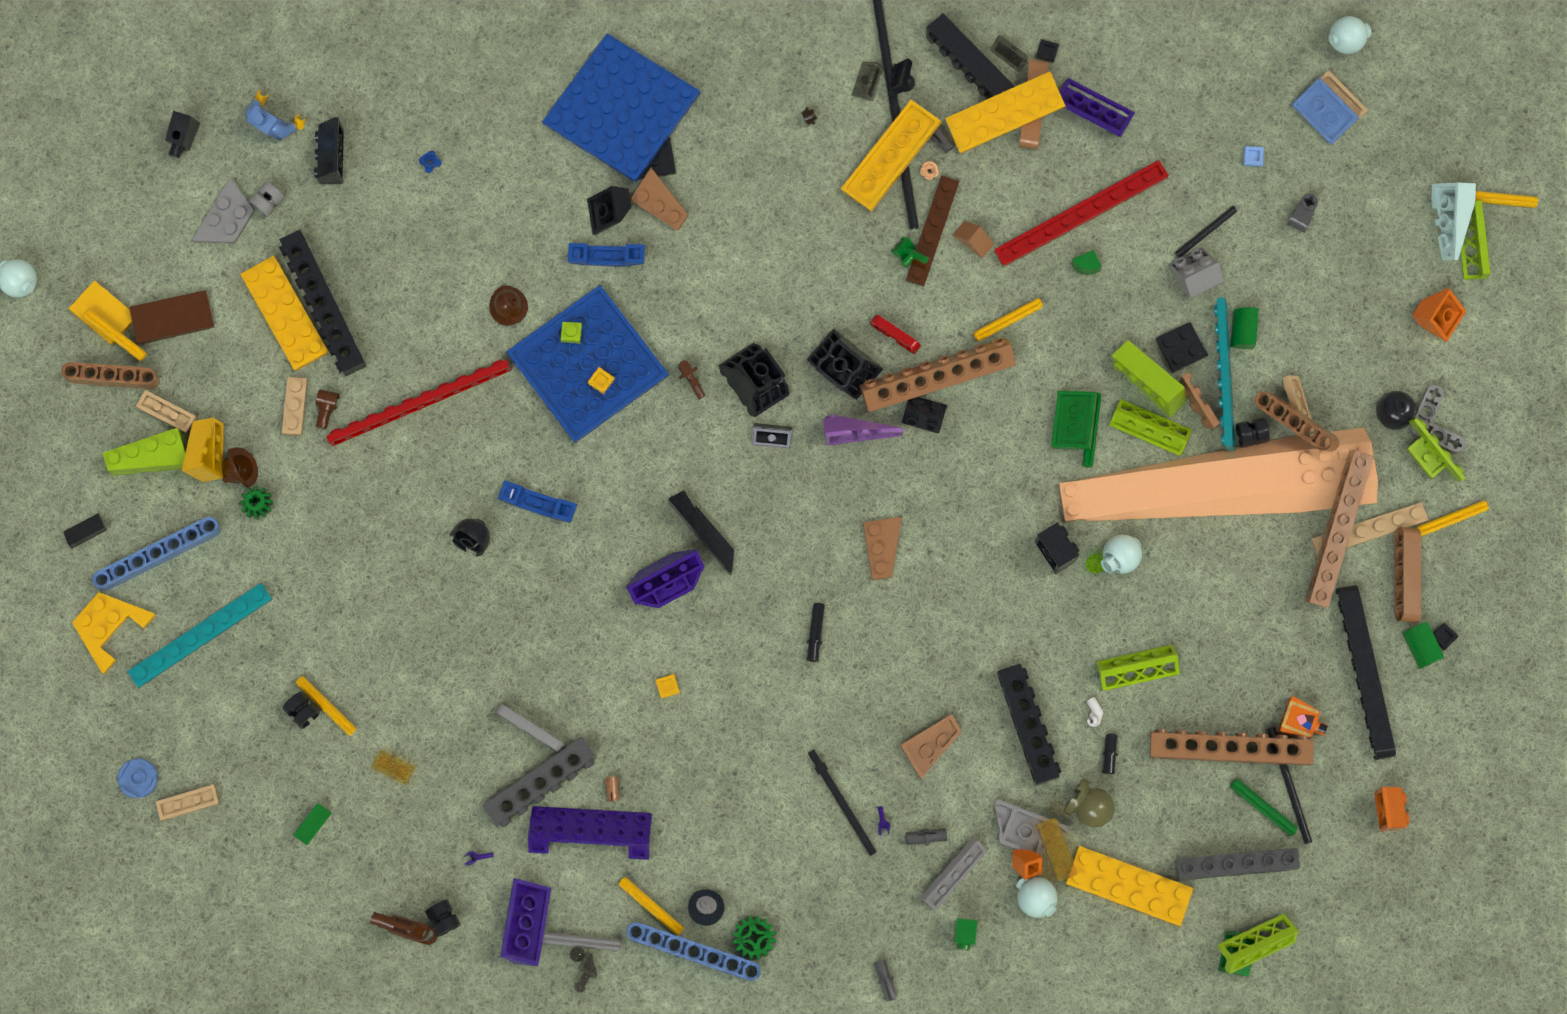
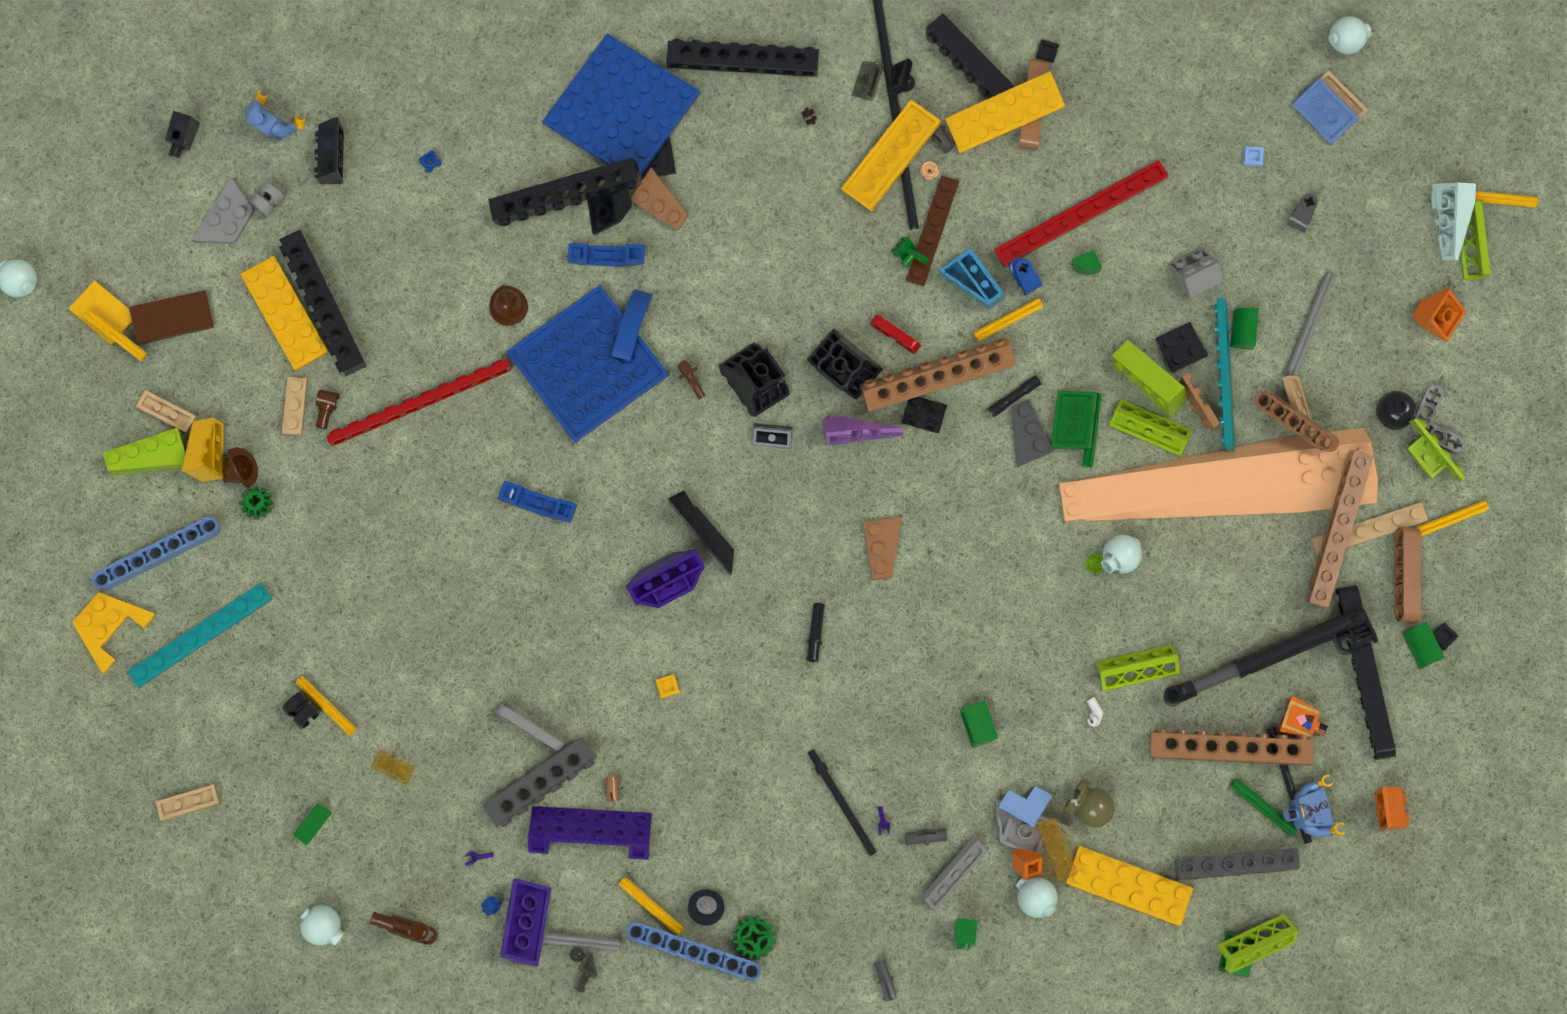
(84, 531): black slope -> none
(102, 372): medium nougat beam -> none
(144, 781): medium blue tile -> none
(321, 925): none -> light aqua brick
(442, 917): black wheel -> none
(468, 533): black cylinder -> none
(491, 905): none -> blue plate
(501, 204): none -> black brick
(571, 332): lime plate -> none
(601, 380): yellow tile -> none
(631, 325): none -> blue slope
(749, 65): none -> black brick
(929, 744): medium nougat wing -> none
(973, 278): none -> dark azure wedge
(974, 238): medium nougat slope -> none
(978, 724): none -> green brick
(1005, 402): none -> black piece
(1009, 53): clear smoke slope -> none
(1018, 674): black brick -> none
(1026, 277): none -> blue piece
(1027, 809): none -> light blue tile
(1028, 434): none -> dark grey wing
(1057, 547): black brick -> none
(1093, 110): dark purple slope -> none
(1110, 754): black axle -> none
(1206, 231): black bar -> none
(1252, 432): black wheel -> none
(1310, 324): none -> light grey axle
(1311, 810): none -> medium blue torso
(1350, 627): none -> black piece

